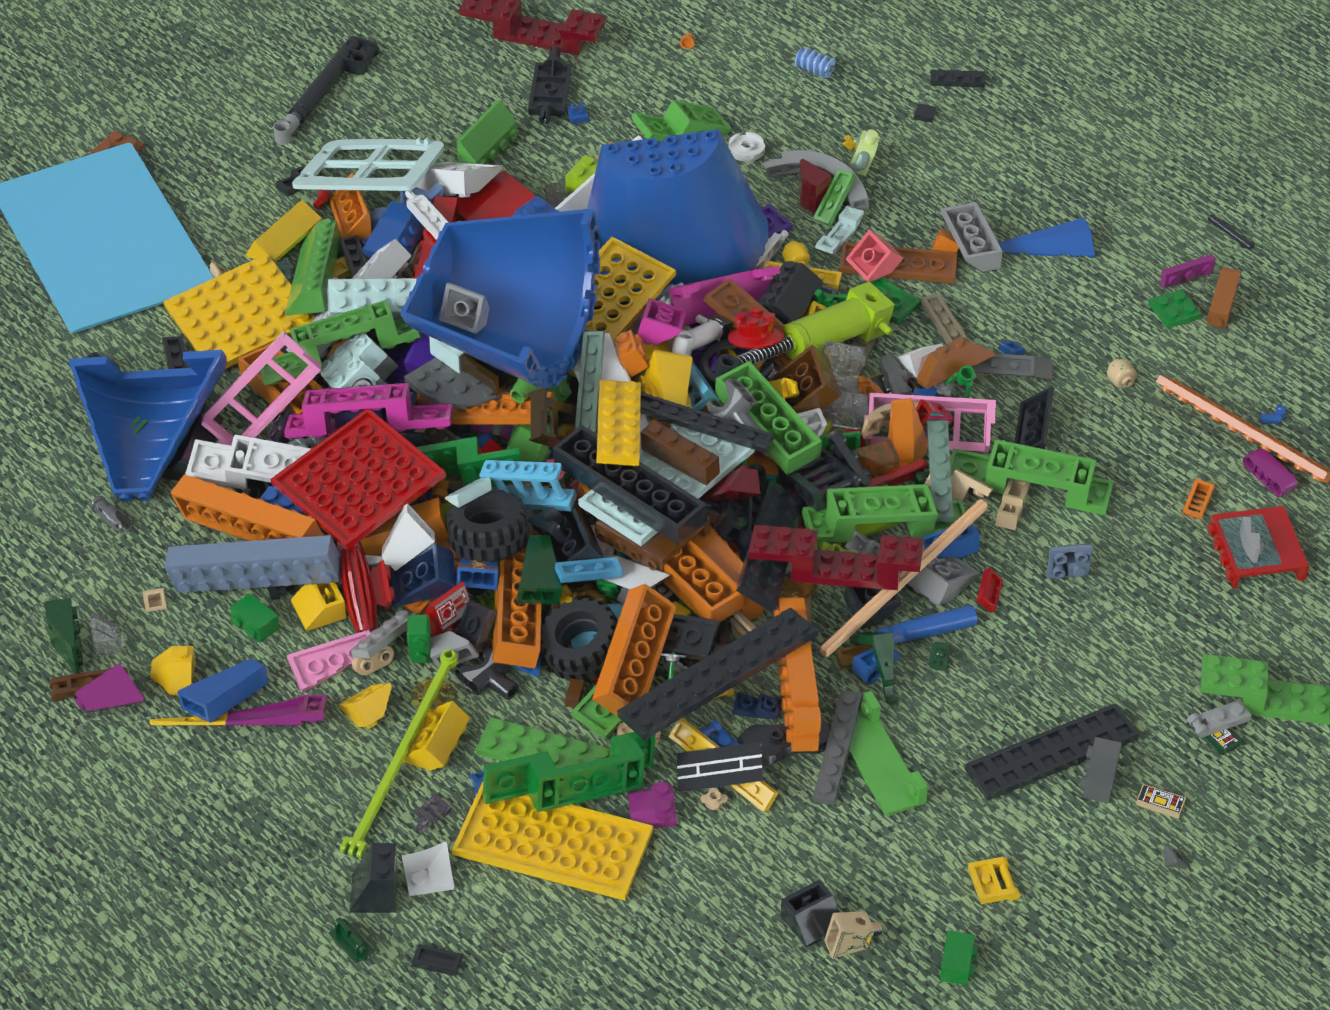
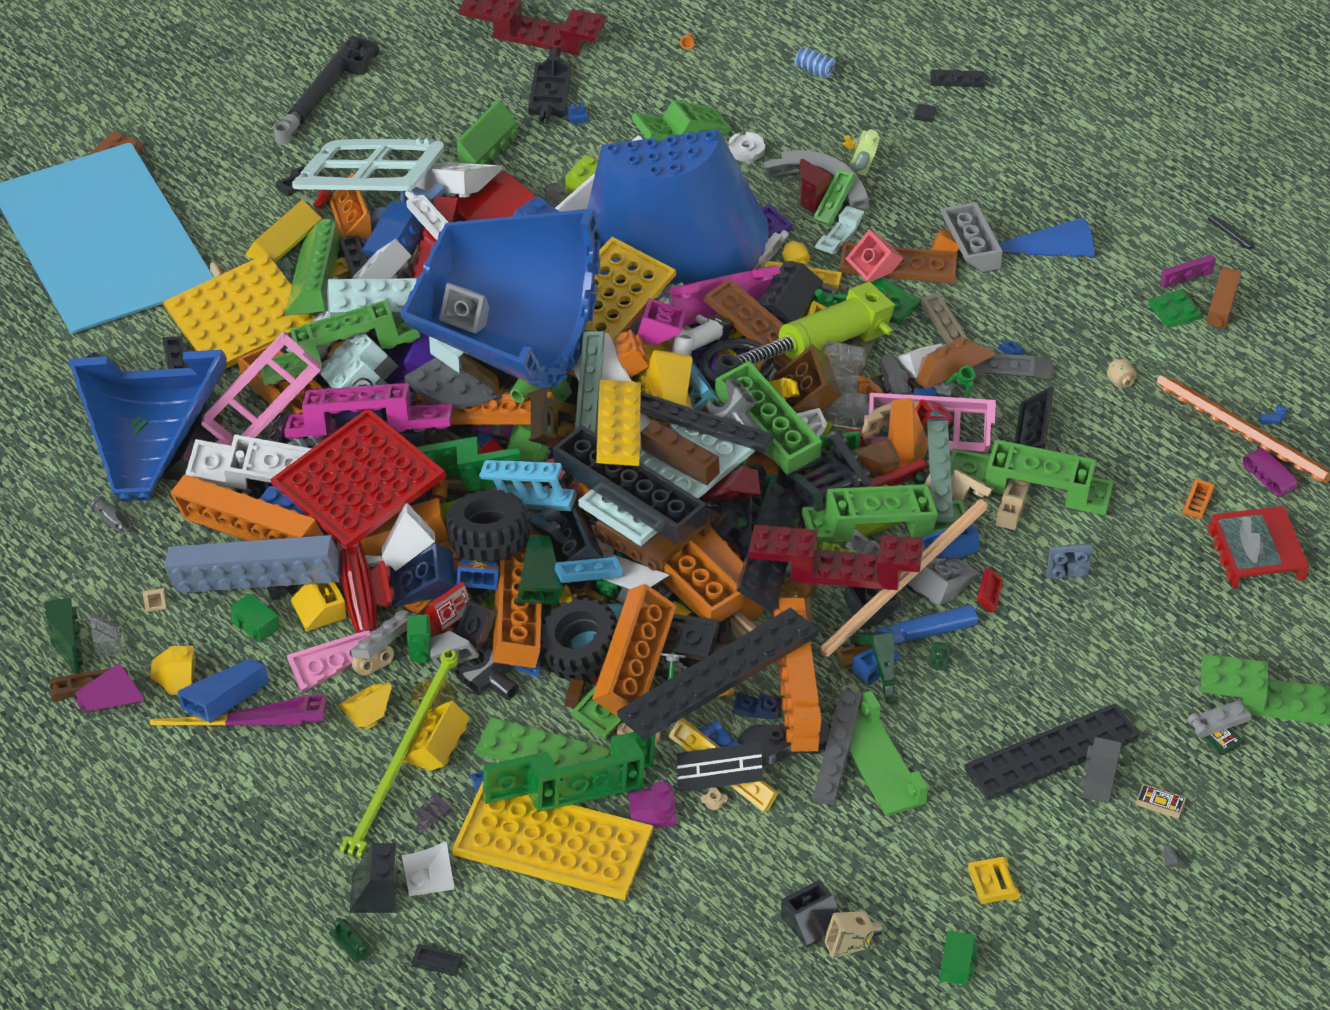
(470, 492): light aqua slope -> none
(755, 329): red piece -> none

